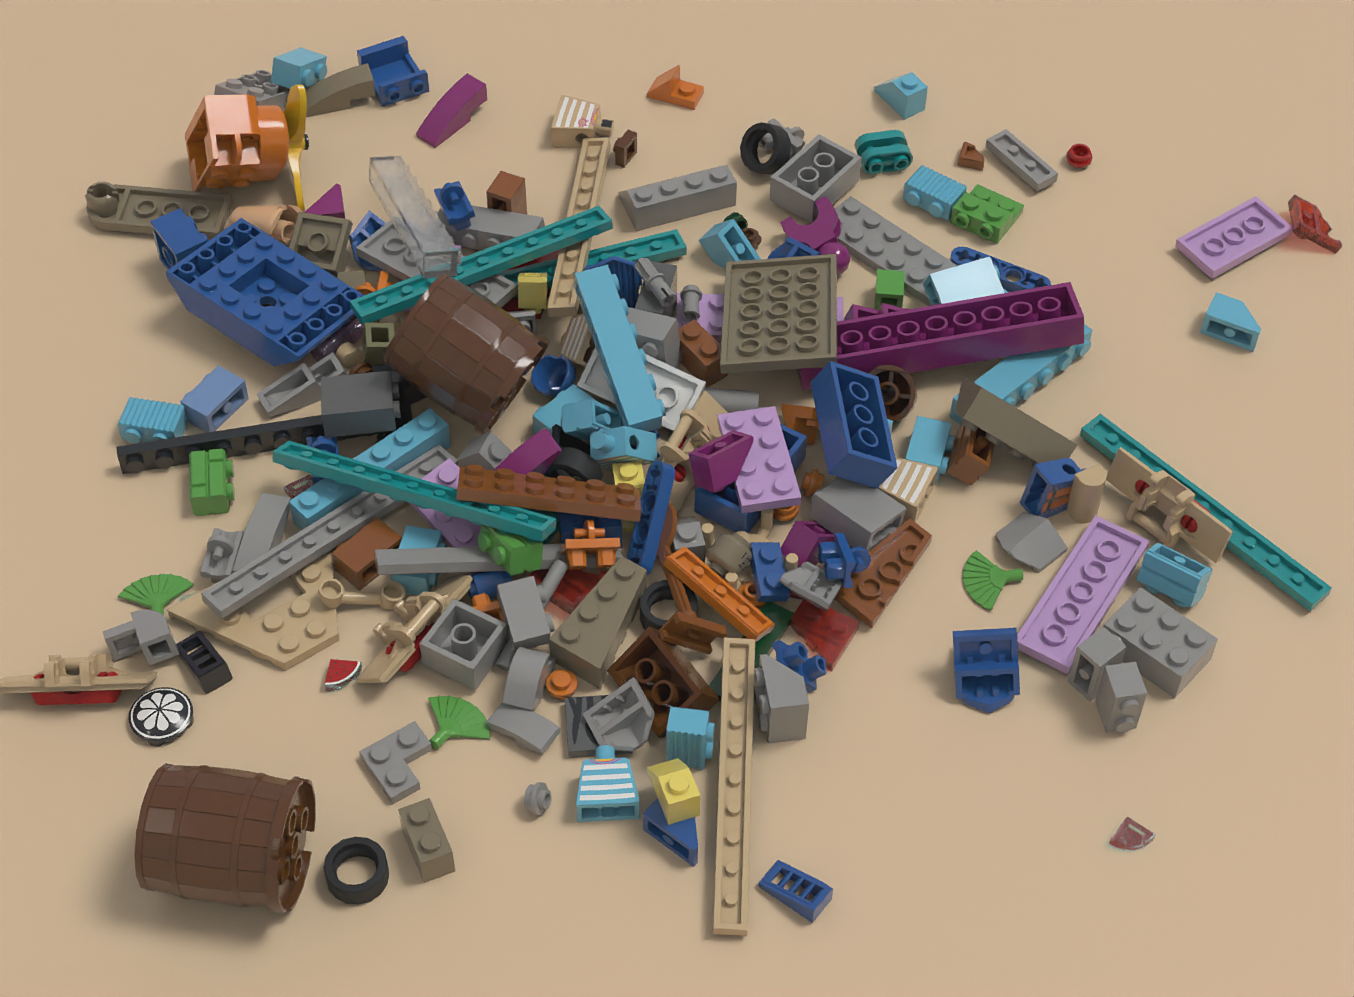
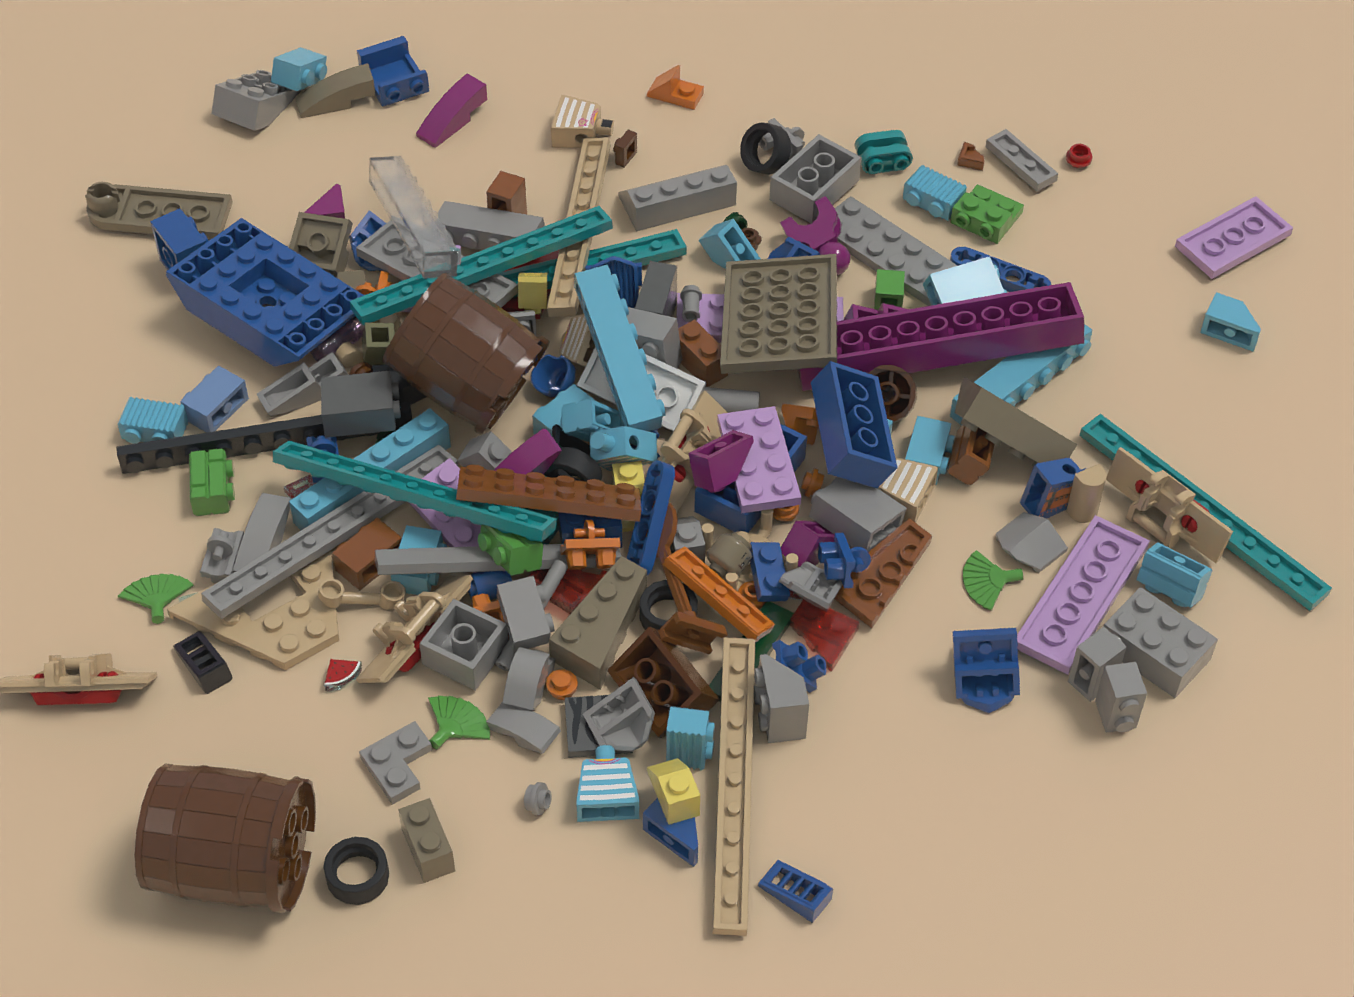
(145, 633): light grey brick -> none
(161, 715): dish -> none
(243, 143): orange brick -> none
(272, 219): light nougat cone -> none
(455, 205): blue hips -> none
(655, 282): light grey axle -> none
(904, 94): medium azure slope -> none
(1131, 836): clear light blue tile -> none
(1309, 224): clear red wing -> none

